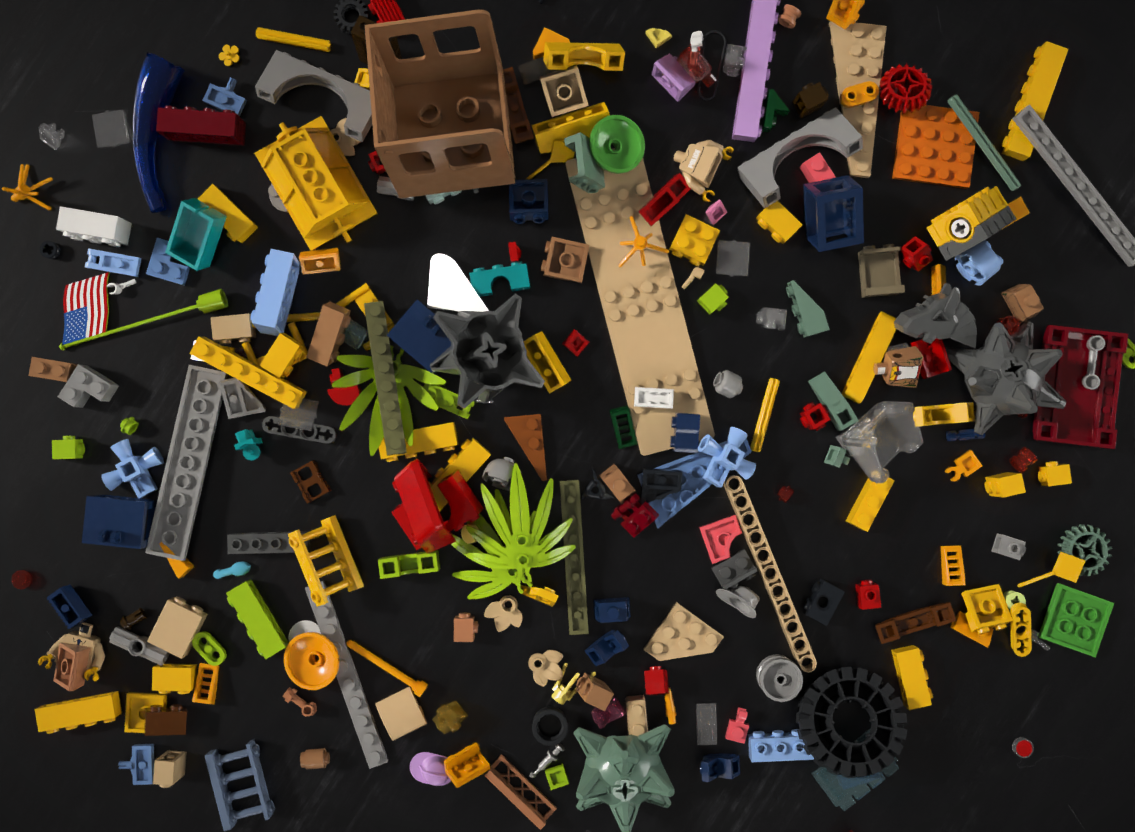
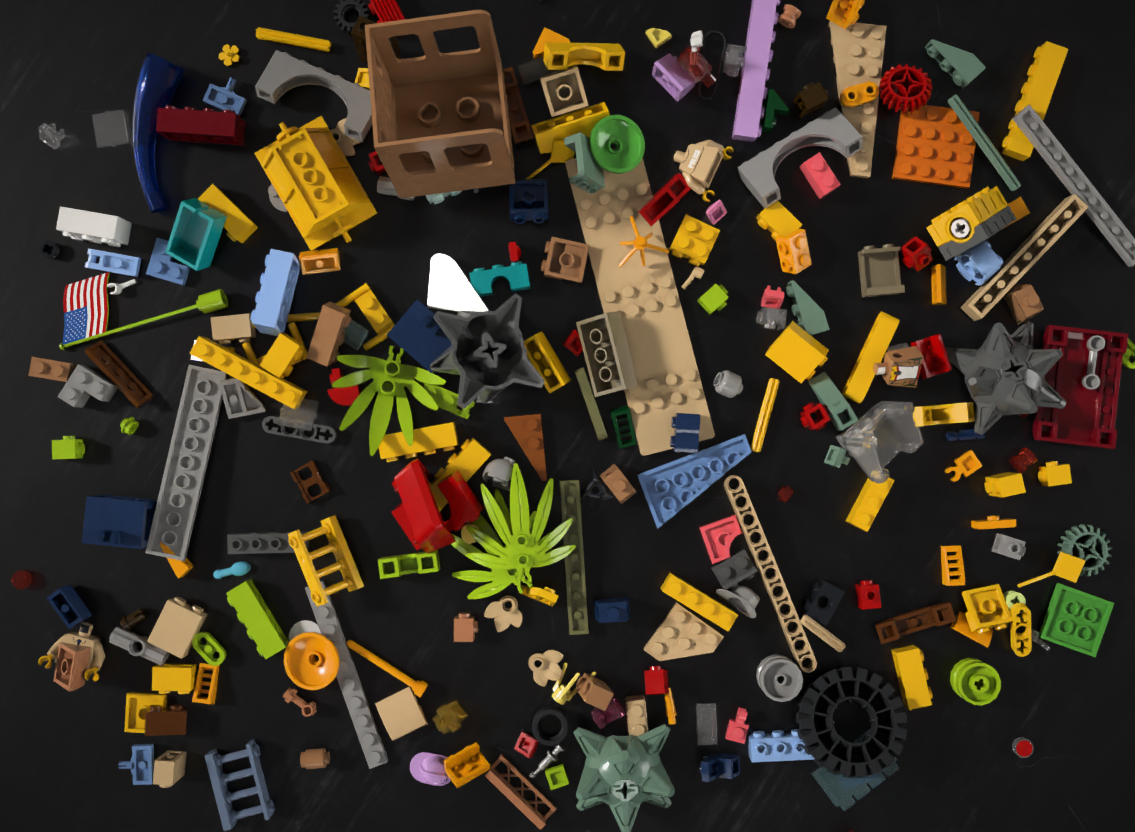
(22, 191): light orange plant -> none
(78, 711): yellow brick -> none
(118, 373): none -> reddish brown plate
(133, 469): light blue brick -> none
(247, 443): teal hips -> none
(385, 378): olive plate -> none
(526, 744): none -> red tile
(591, 403): none -> olive beam
(606, 647): dark blue brick -> none
(607, 353): none -> dark tan brick
(639, 519): dark red plate -> none
(653, 397): white plate -> none
(659, 483): black wing -> none
(699, 601): none -> yellow brick
(726, 457): light blue brick -> none
(732, 258): clear piece -> none
(772, 298): none -> coral tile
(794, 252): none -> light orange bracket
(797, 352): none -> yellow brick
(822, 633): none -> tan axle
(832, 210): dark blue piece -> none
(940, 318): dark grey animal -> none
(958, 63): none -> sand green slope
(975, 681): none -> lime wheel
(993, 522): none -> light orange plate
(1012, 324): clear red wheel -> none
(1024, 257): none -> tan brick

